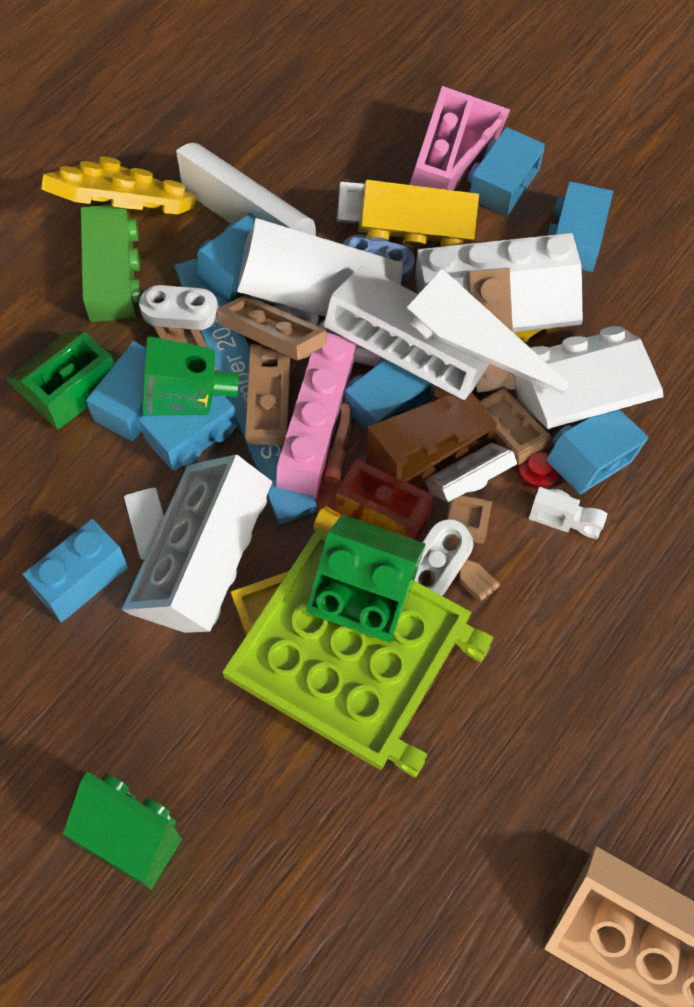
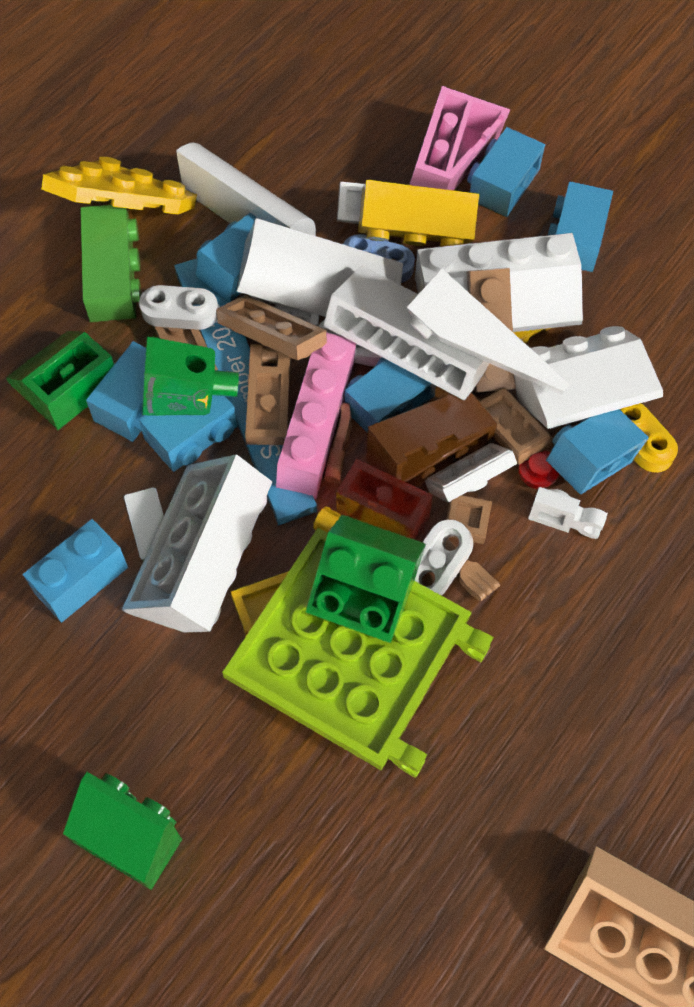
(649, 457): none -> yellow plate

